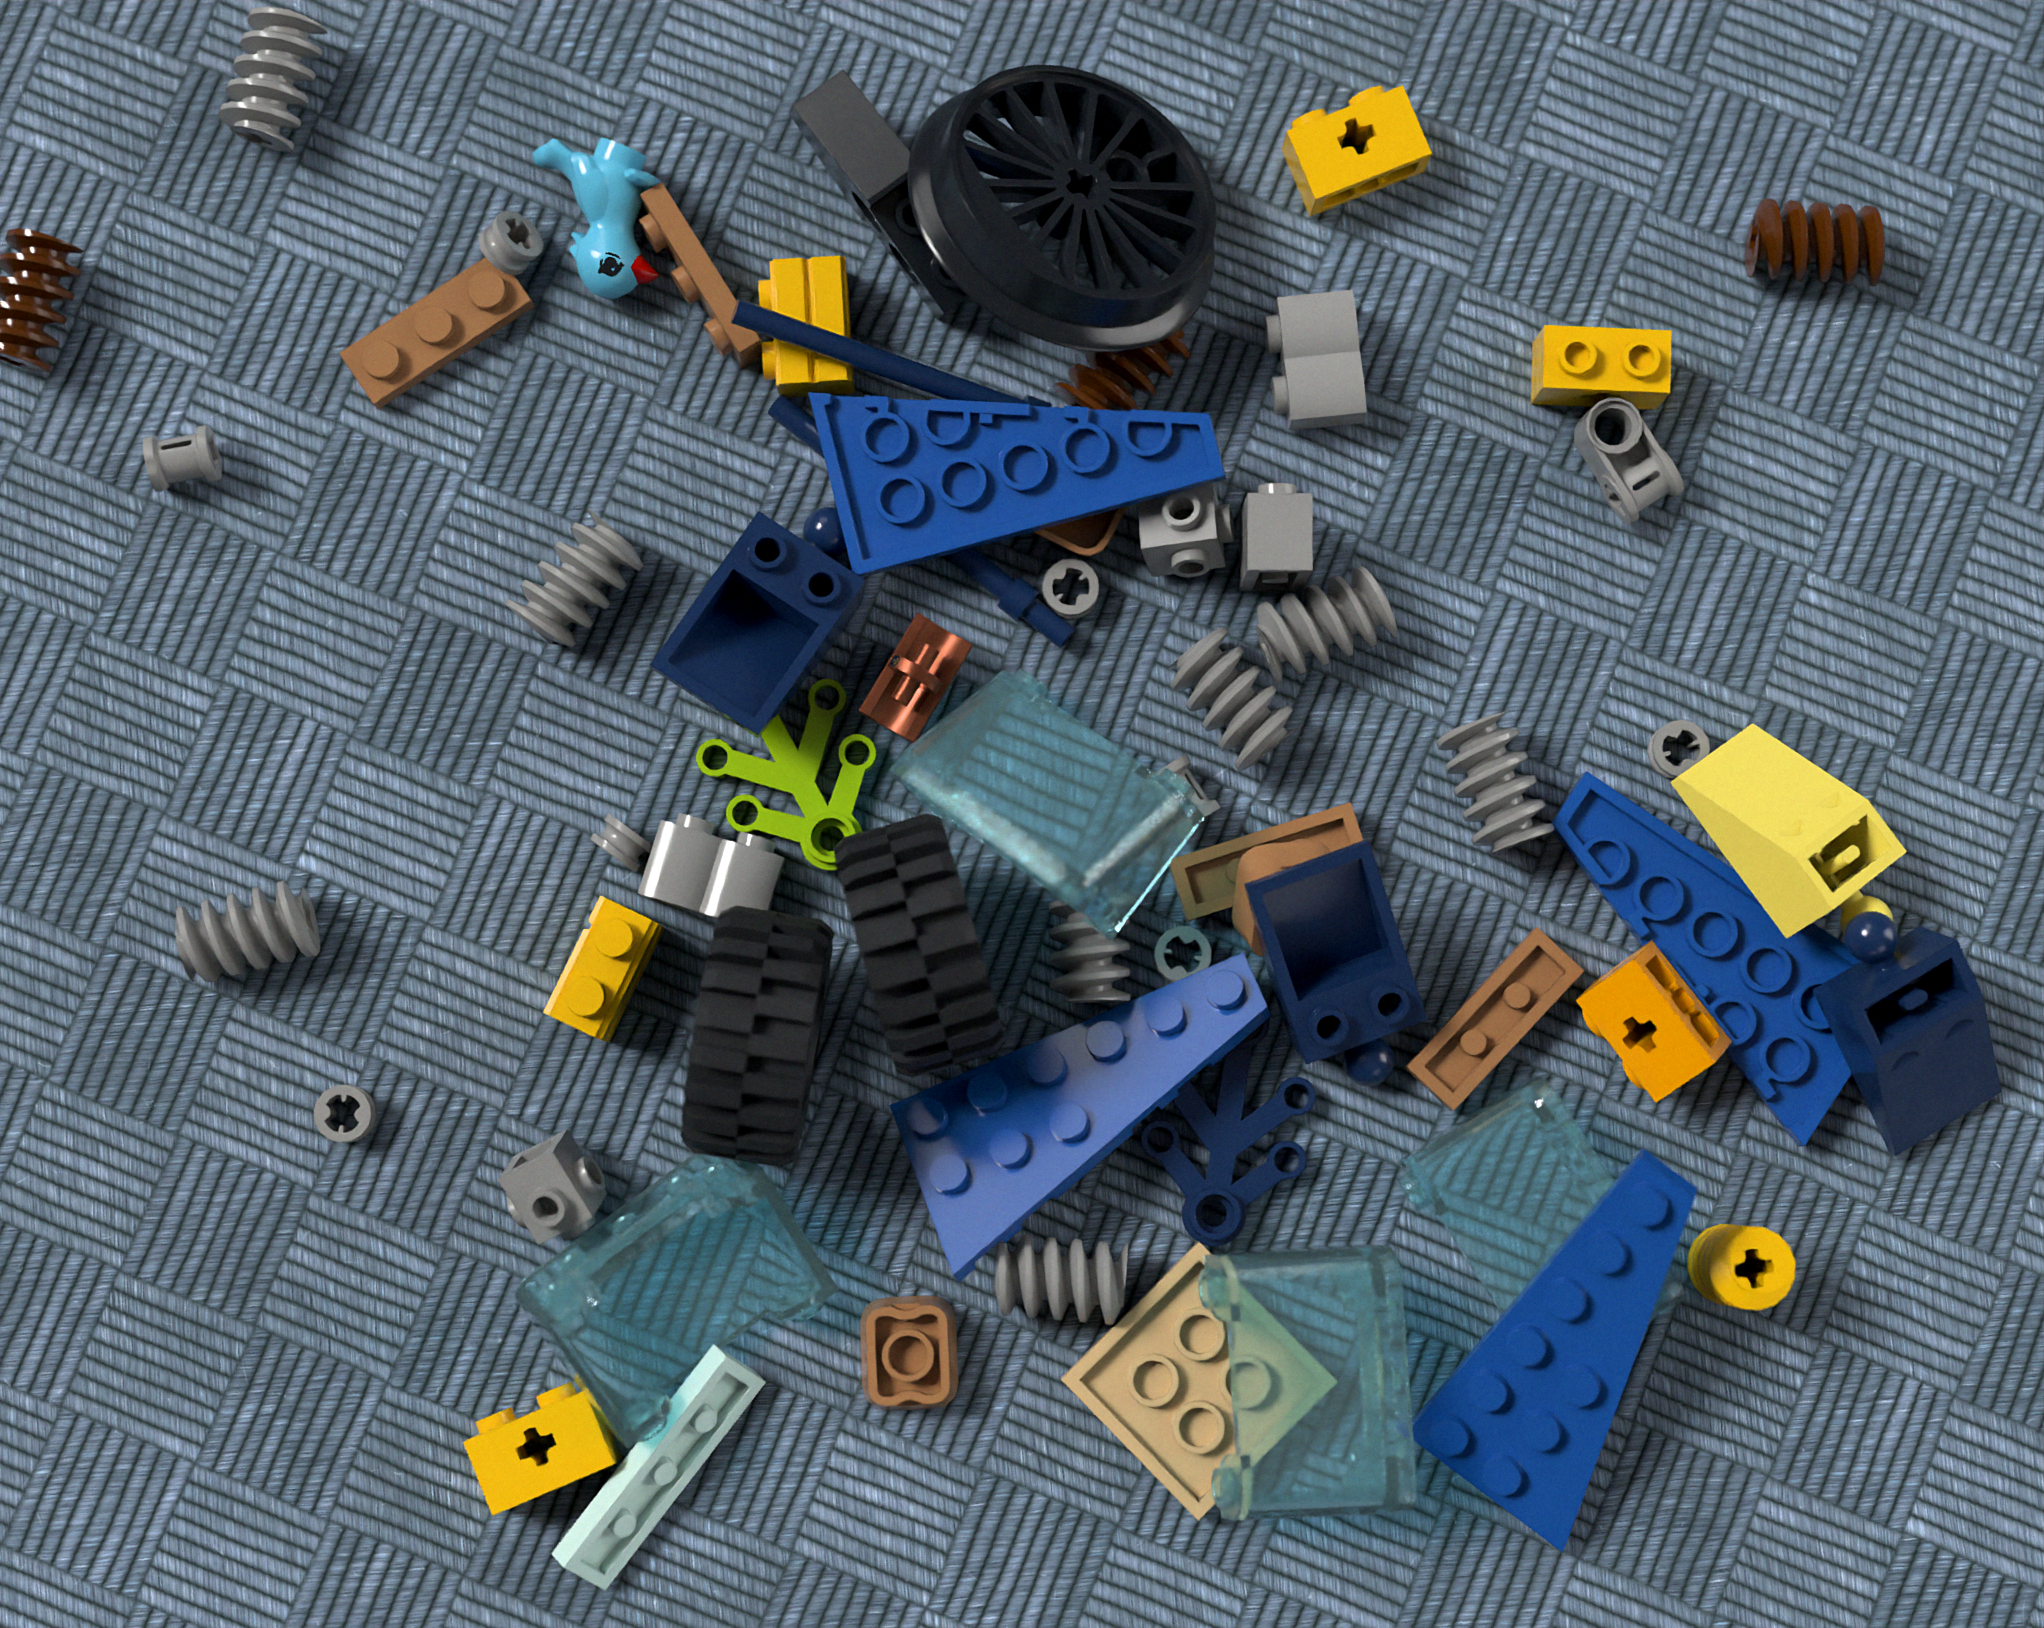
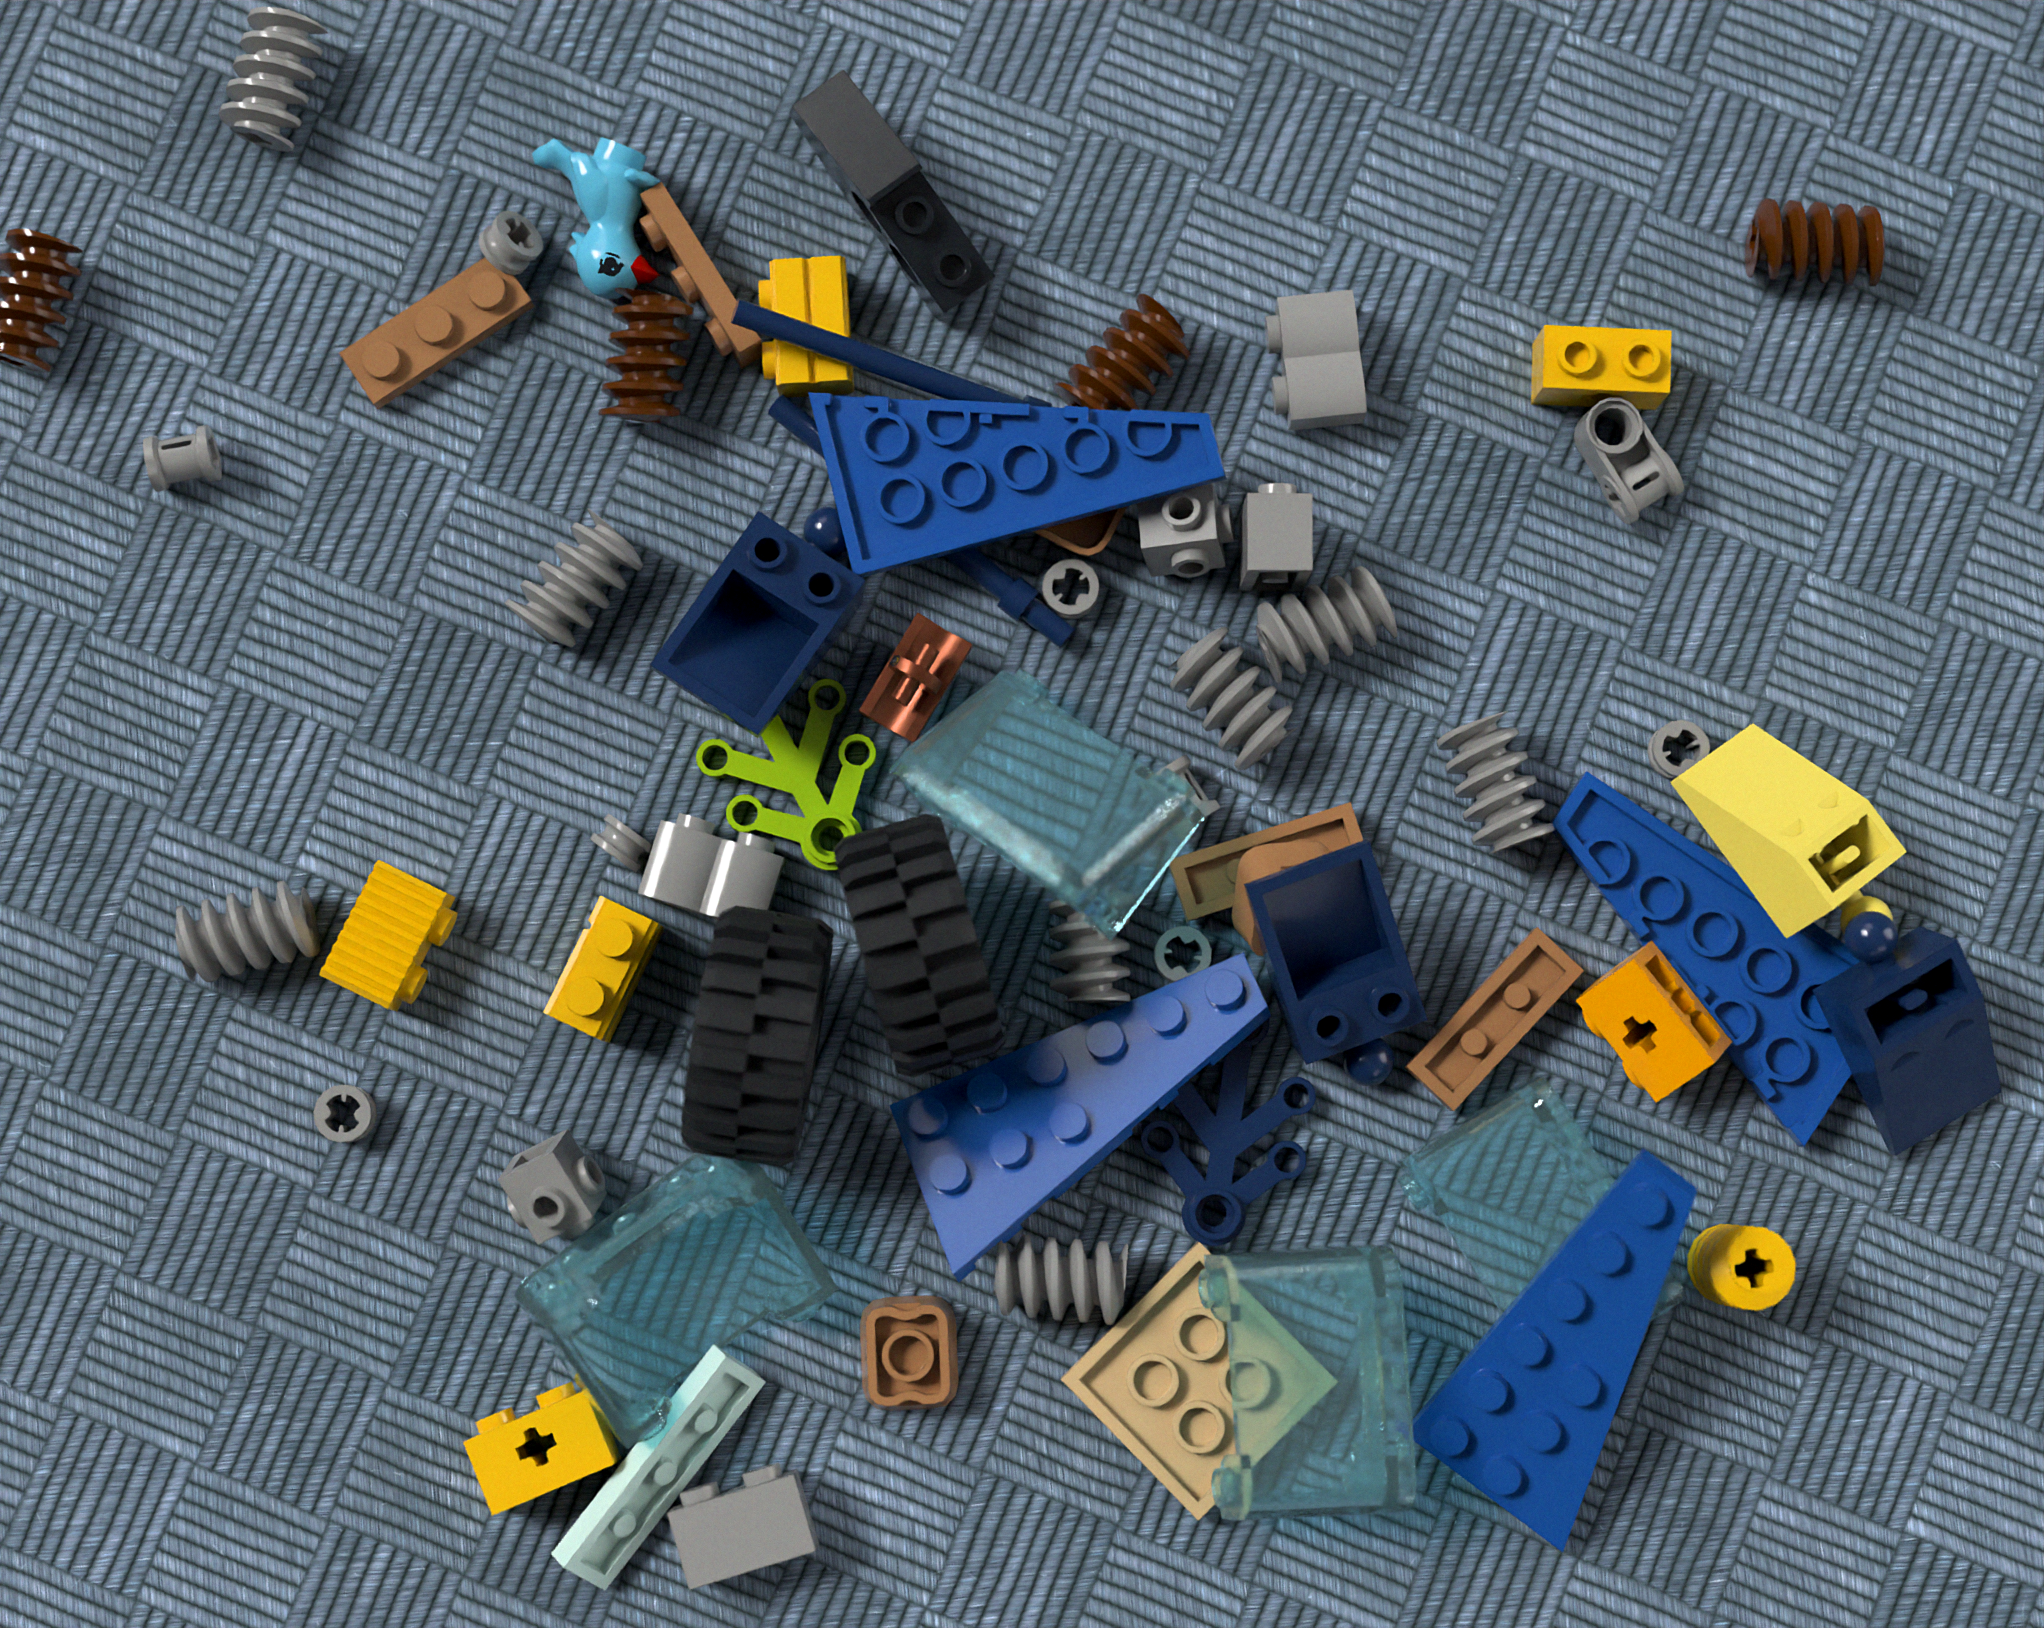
(389, 937): none -> yellow brick
(646, 356): none -> reddish brown piece
(742, 1526): none -> light grey brick
(1099, 203): black piece -> none
(1336, 175): yellow brick -> none

